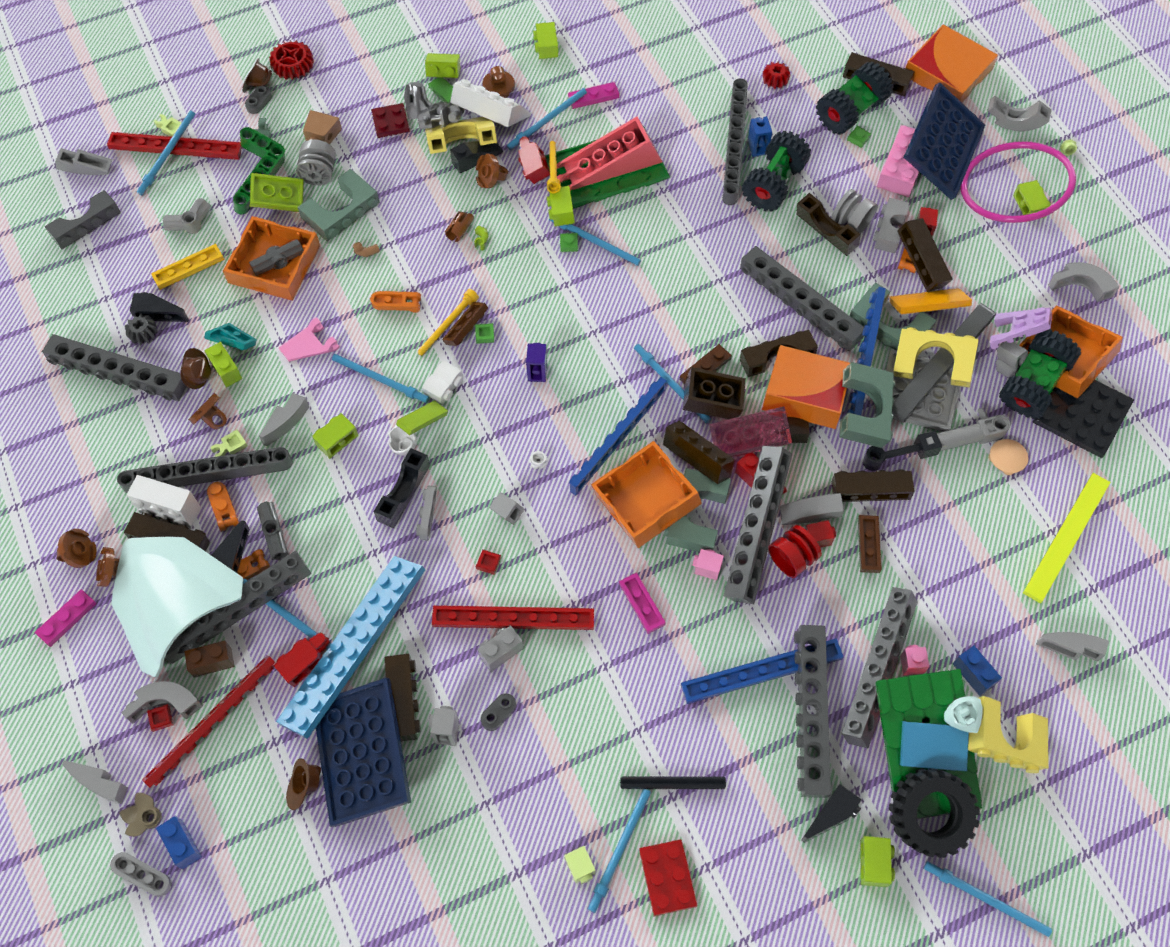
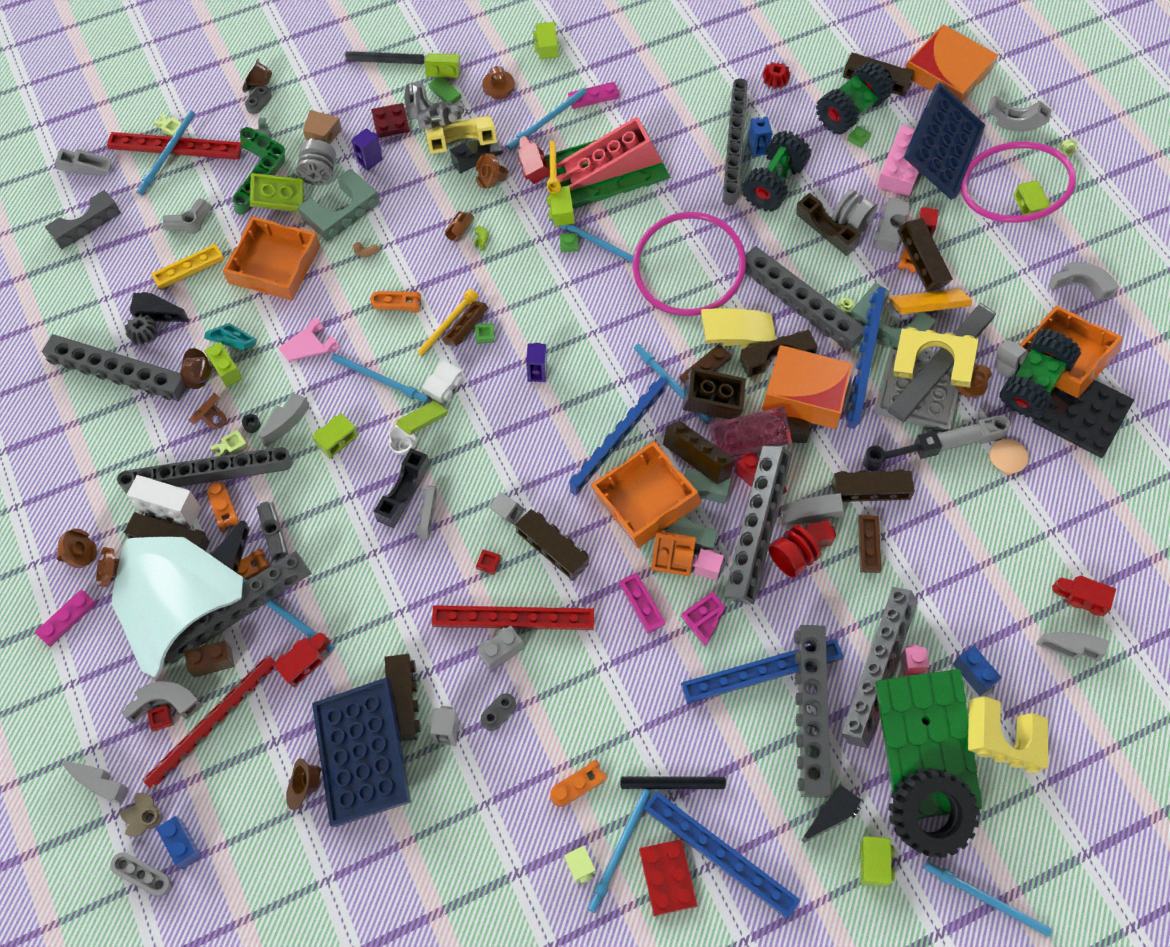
(251, 417): none -> black bush
(276, 257): dark grey piece -> none
(291, 60): red gear -> none
(350, 647): plate -> none
(367, 149): none -> dark purple brick
(384, 57): none -> black axle
(487, 103): white slope -> none
(538, 455): white plate -> none
(552, 544): none -> dark brown brick
(577, 784): none -> orange plate
(673, 553): none -> orange plate
(680, 216): none -> dark pink piece
(704, 617): none -> dark pink wing
(722, 855): none -> blue plate
(737, 327): none -> light yellow slope
(847, 309): none -> yellowish green plate
(879, 387): sand green arch -> none
(933, 746): dark azure tile -> none
(965, 714): light aqua piece -> none
(978, 383): none -> dark orange tile
(1023, 322): lavender wing -> none
(1066, 538): neon yellow tile -> none
(1086, 594): none -> red hinge

